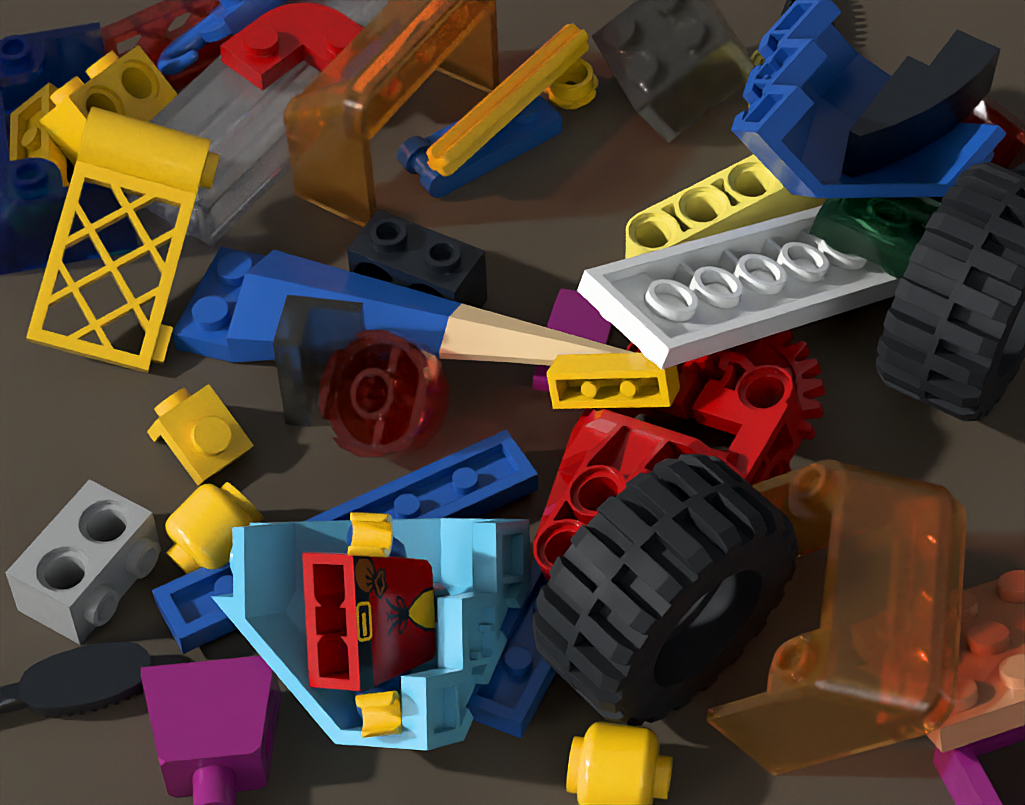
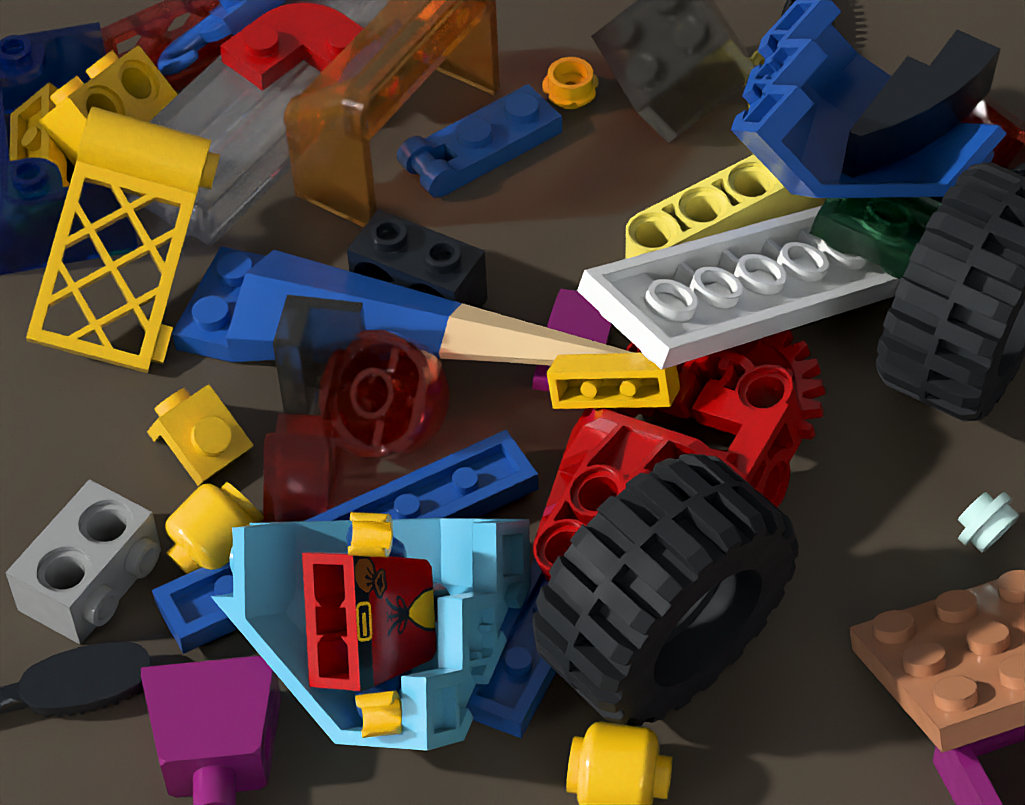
(299, 468): none -> clear red slope
(507, 100): yellow axle -> none
(887, 622): clear orange windscreen -> none
(987, 520): none -> light aqua plate

